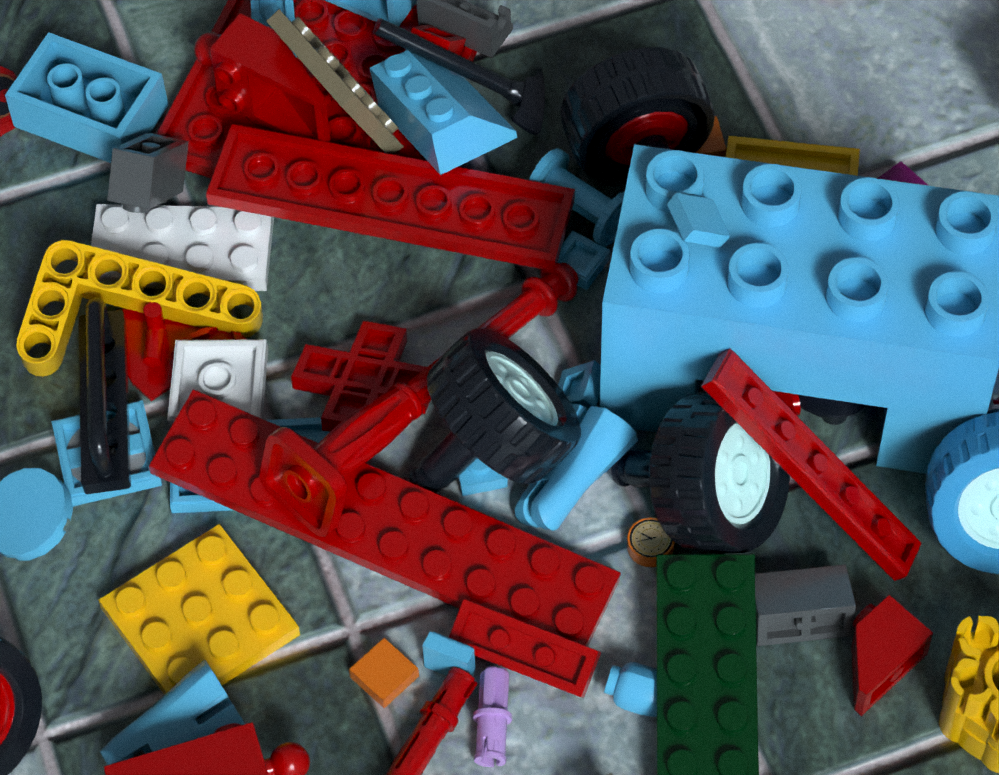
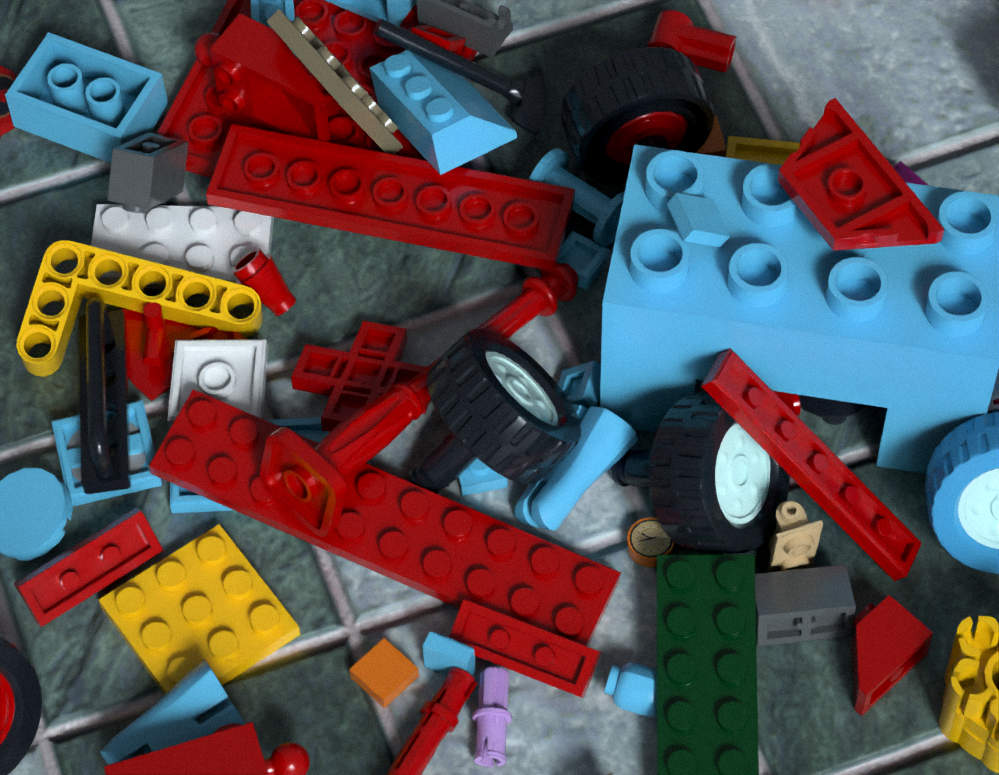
(88, 567): none -> red plate
(262, 275): none -> red cone
(701, 45): none -> red piece
(794, 539): none -> tan hinge
(853, 189): none -> red wing

